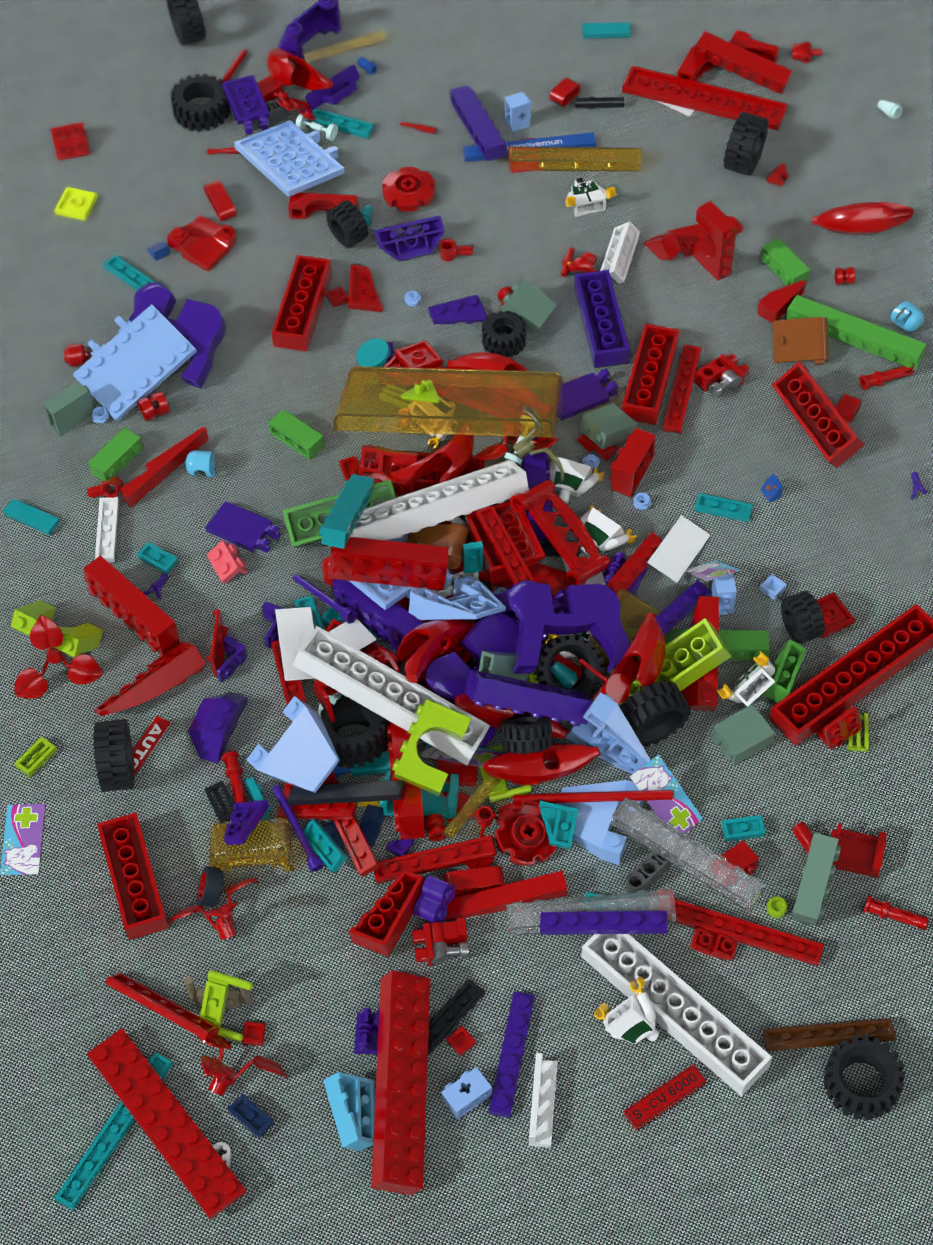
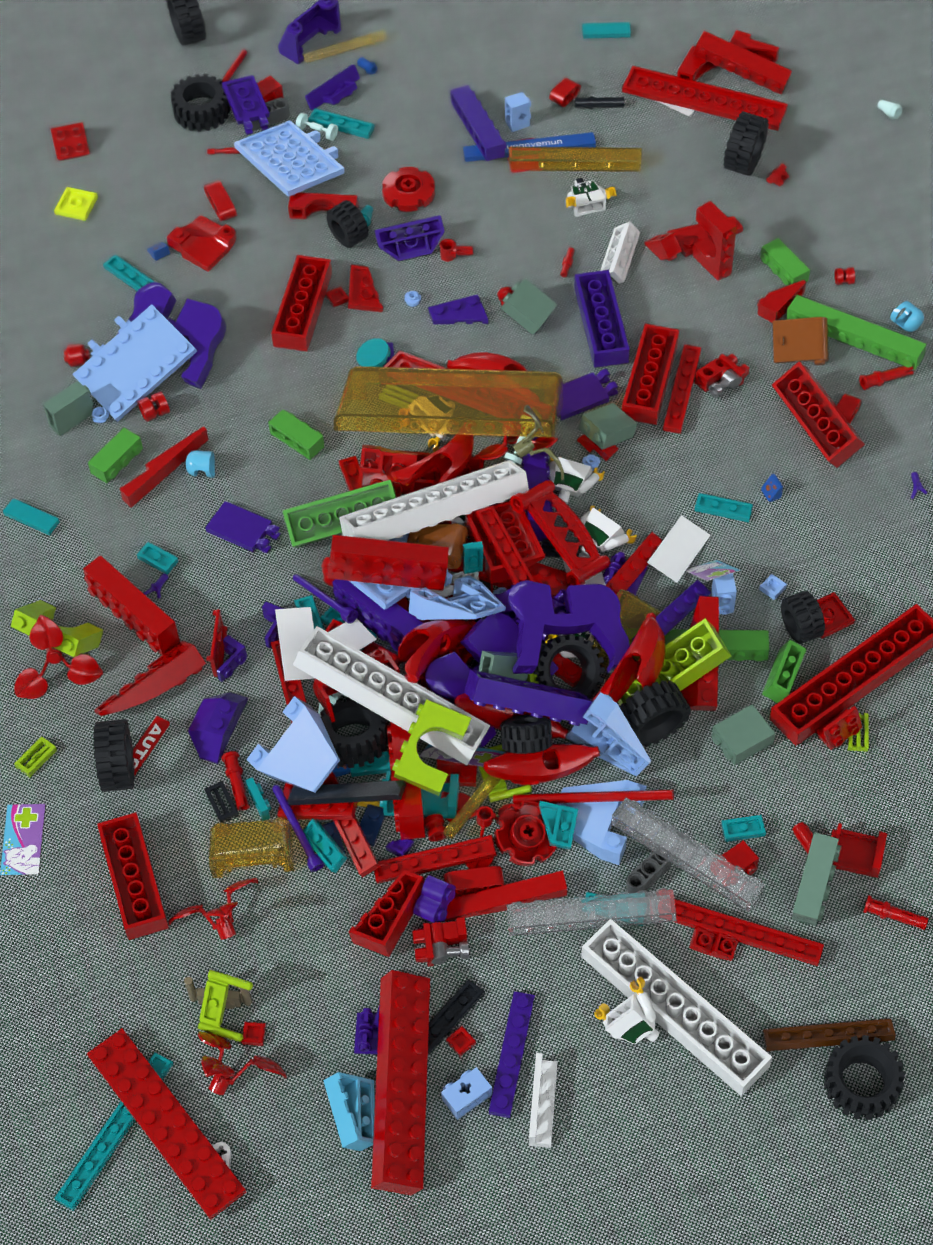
(105, 489): red axle -> none
(107, 528): white plate -> none
(162, 1006): red tile -> none
(210, 886): black wheel -> none
(226, 561): coral bracket -> none
(244, 820): dark purple wing -> none
(250, 1116): dark blue plate -> none
(292, 104): red plant -> none
(303, 75): red piece -> none
(346, 511): teal brick -> none
(419, 127): red piece -> none
(419, 356): red tile -> none
(422, 392): lime piece -> none
(508, 324): black tyre -> none
(564, 675): teal cone -> none
(583, 264): red animal -> none
(604, 922): dark purple plate -> none
(616, 685): red piece -> none
(632, 462): red brick -> none
(642, 497): light blue plate -> none
(664, 1097): red tile -> none
(679, 811): sticker -> none
(751, 683): white torso -> none
(777, 907): lime tile -> none
(804, 52): red piece -> none
(863, 217): red piece -> none

